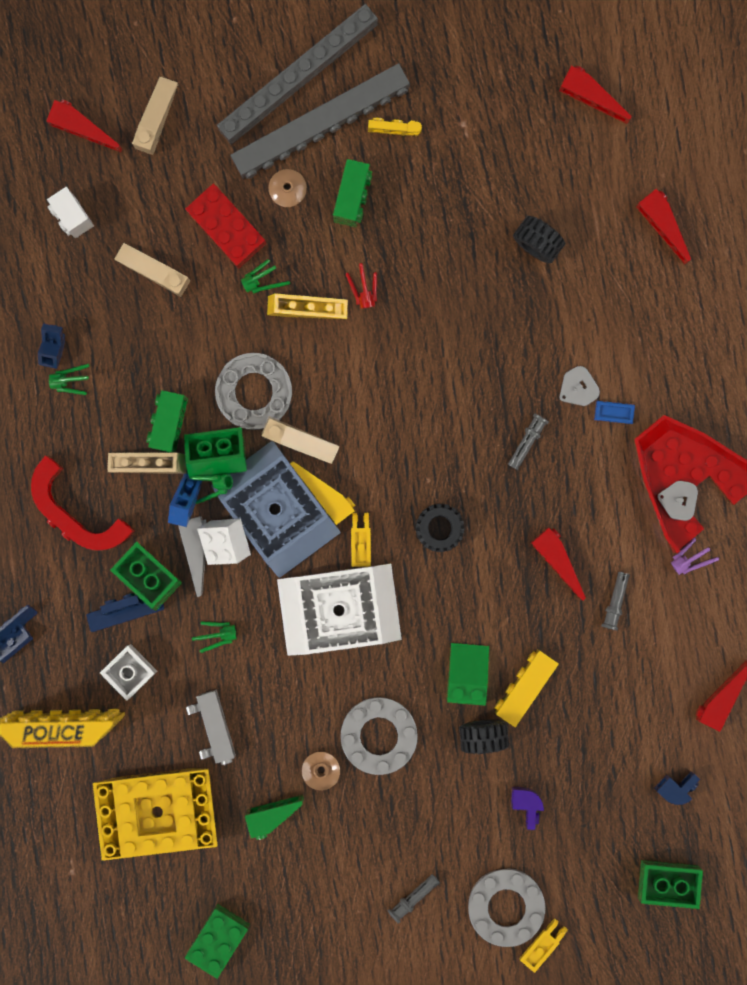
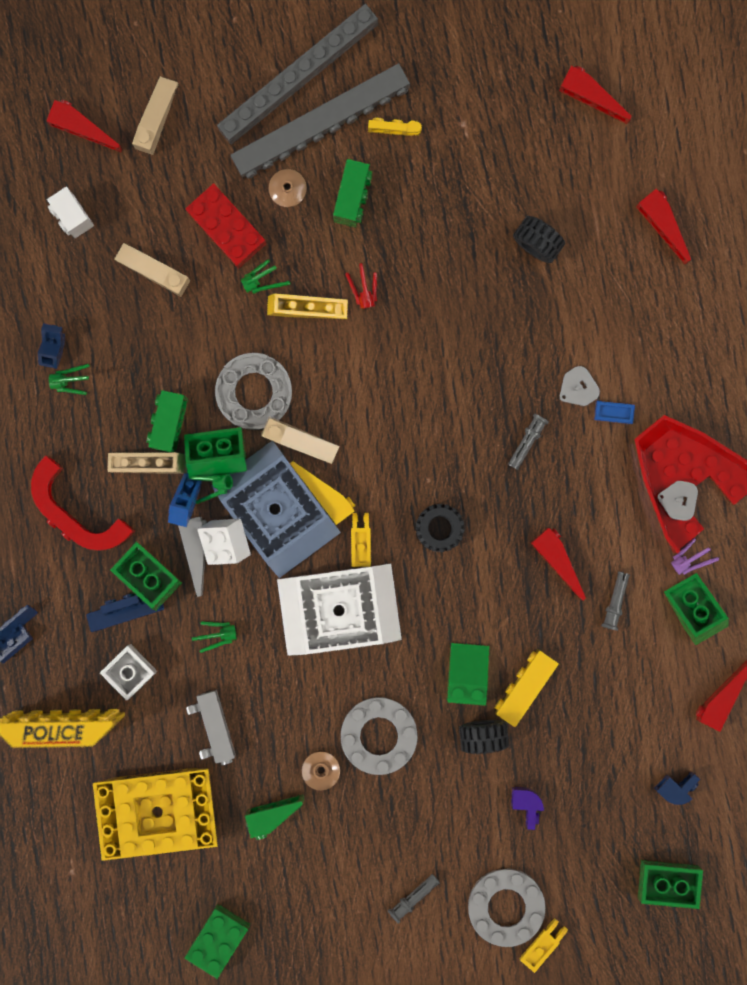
(696, 609): none -> green slope

